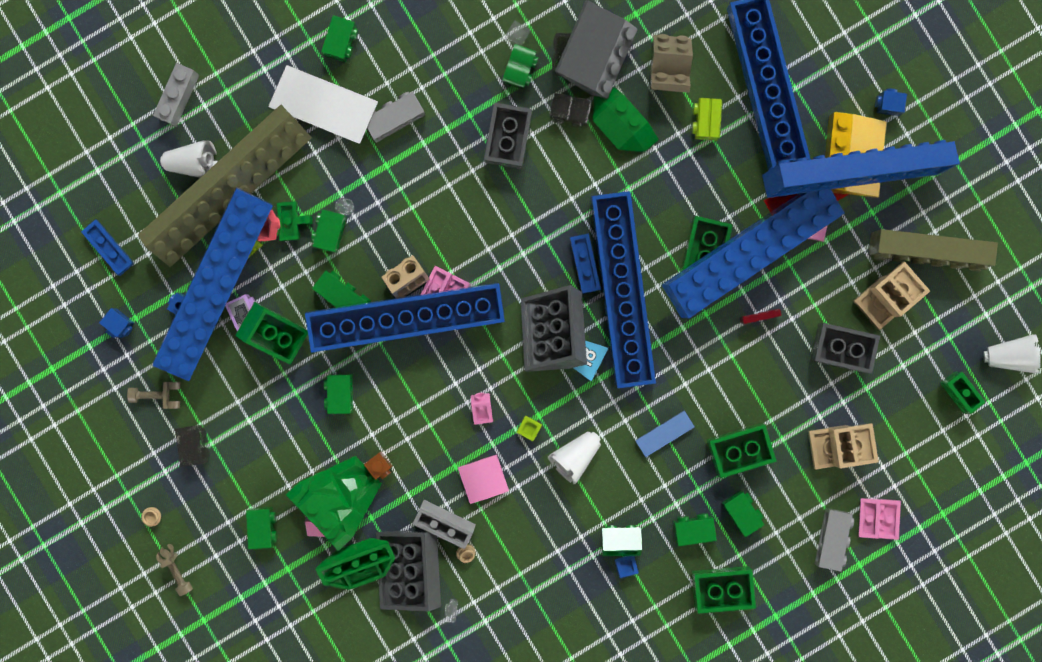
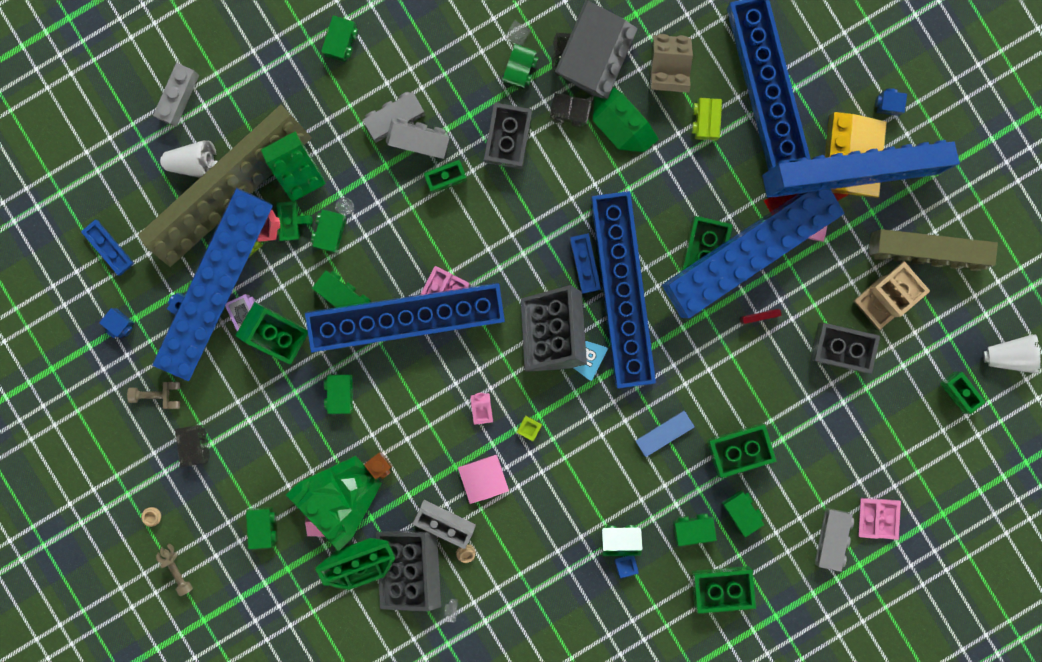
(293, 166): none -> green brick
(323, 104): white sticker -> none
(407, 281): tan brick -> none
(417, 138): none -> light grey brick
(445, 176): none -> green brick
(575, 456): white cone -> none
(843, 446): tan bracket -> none

